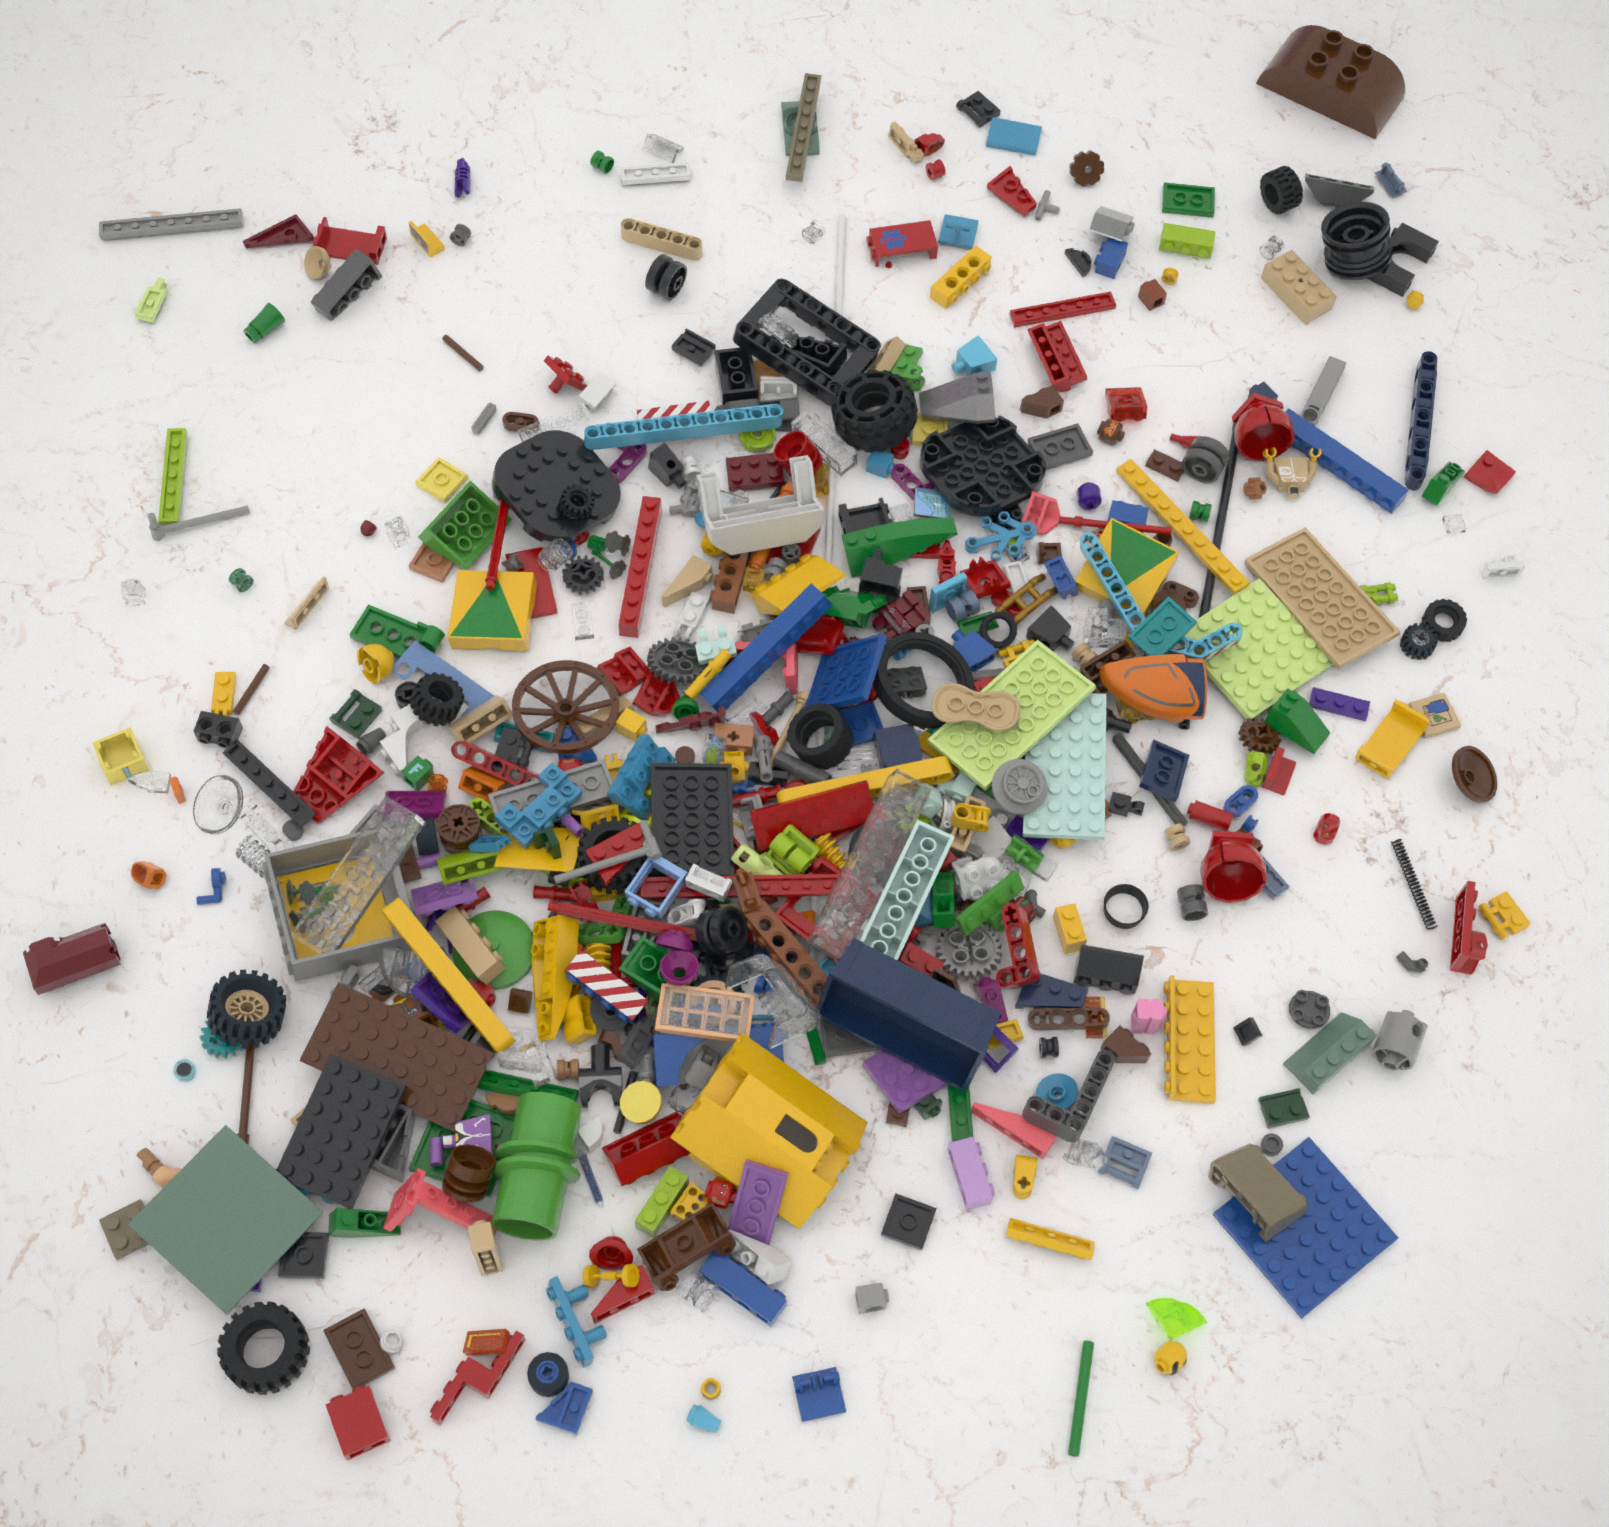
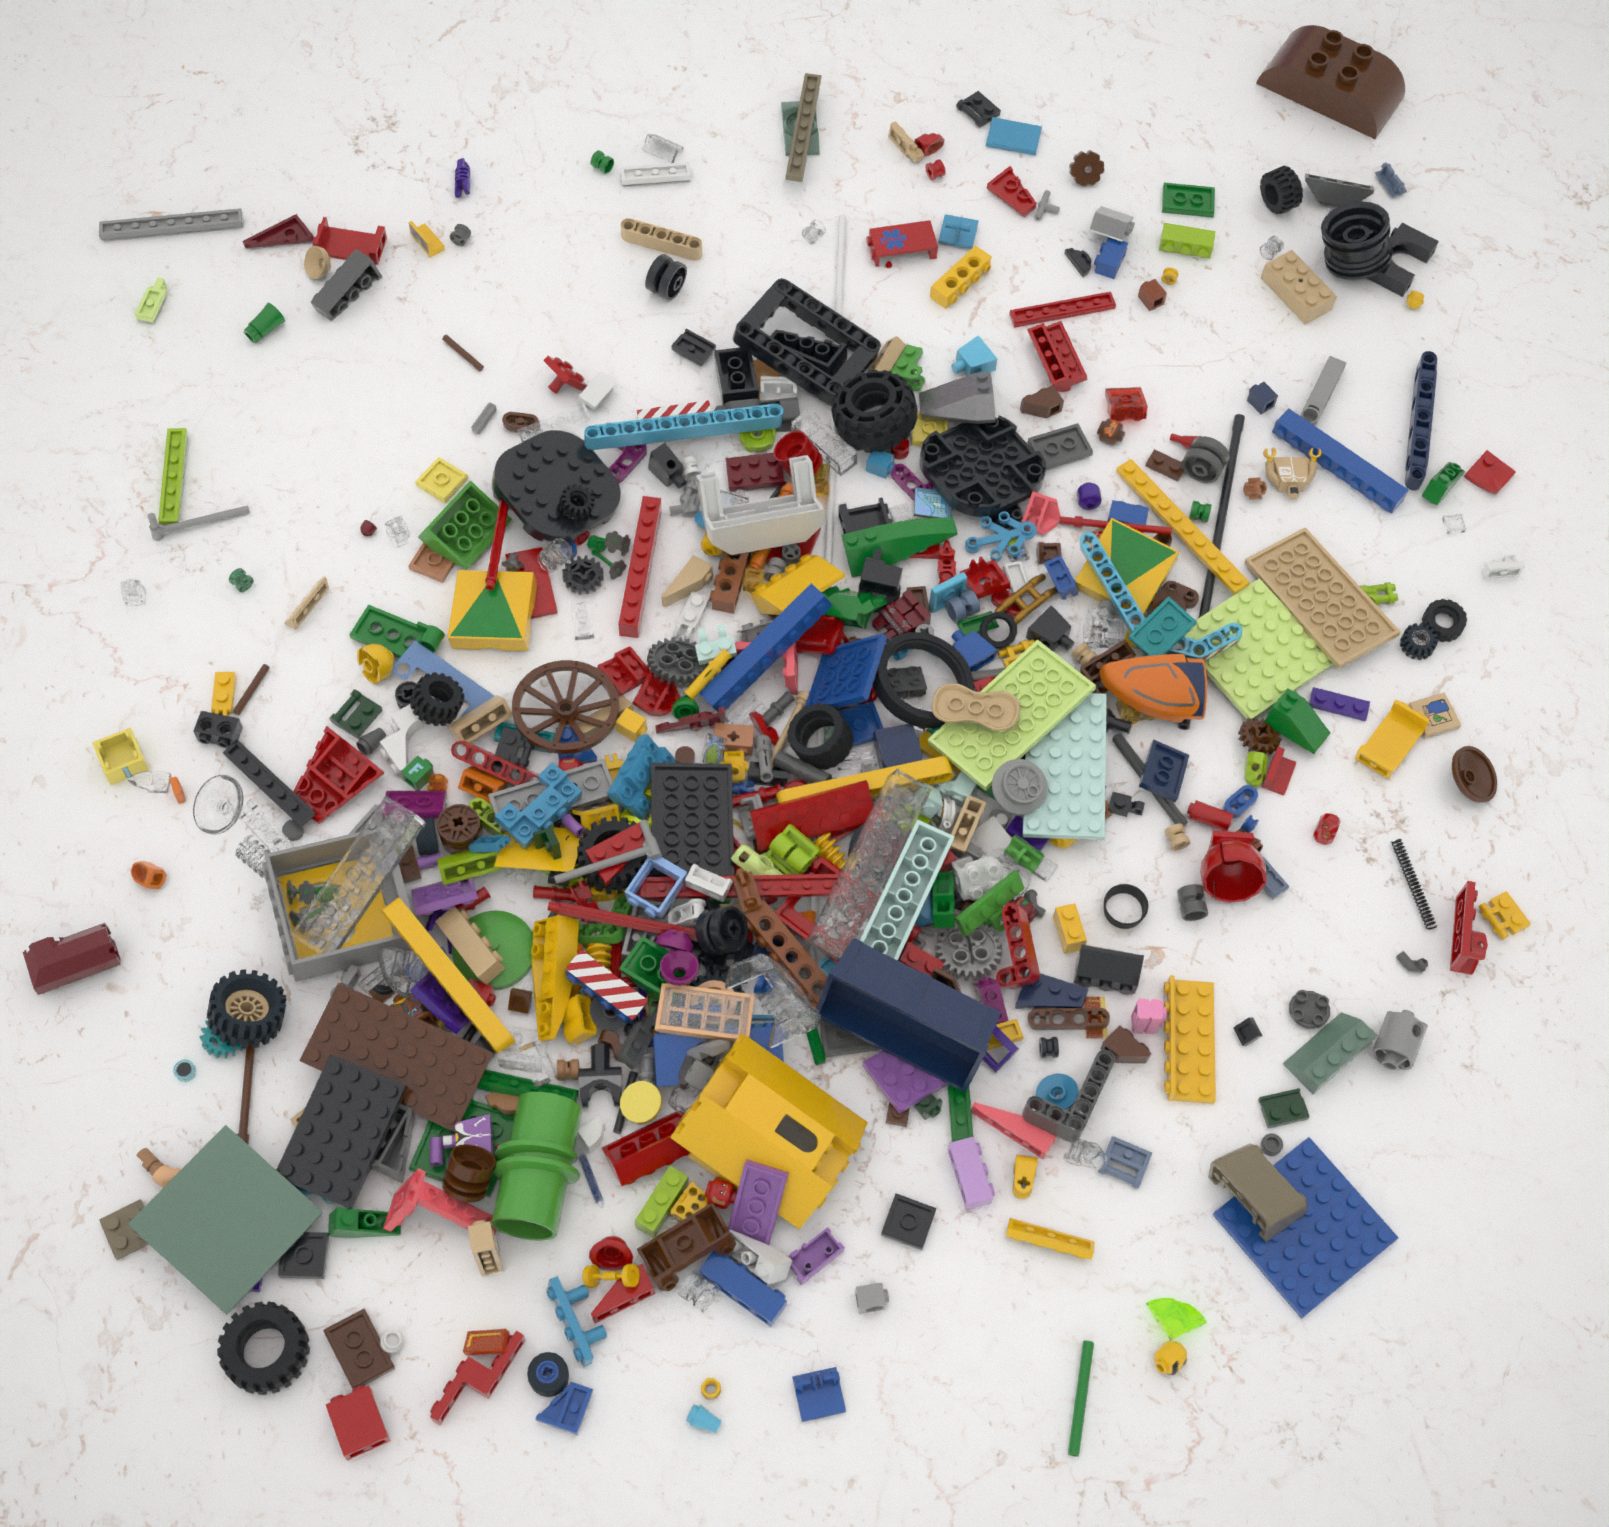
(217, 879): blue plate -> none
(708, 1049): none -> light grey slope
(778, 329): clear bracket -> none
(815, 1255): none -> medium lavender piece
(972, 817): yellow piece -> none
(1262, 426): red plate -> none

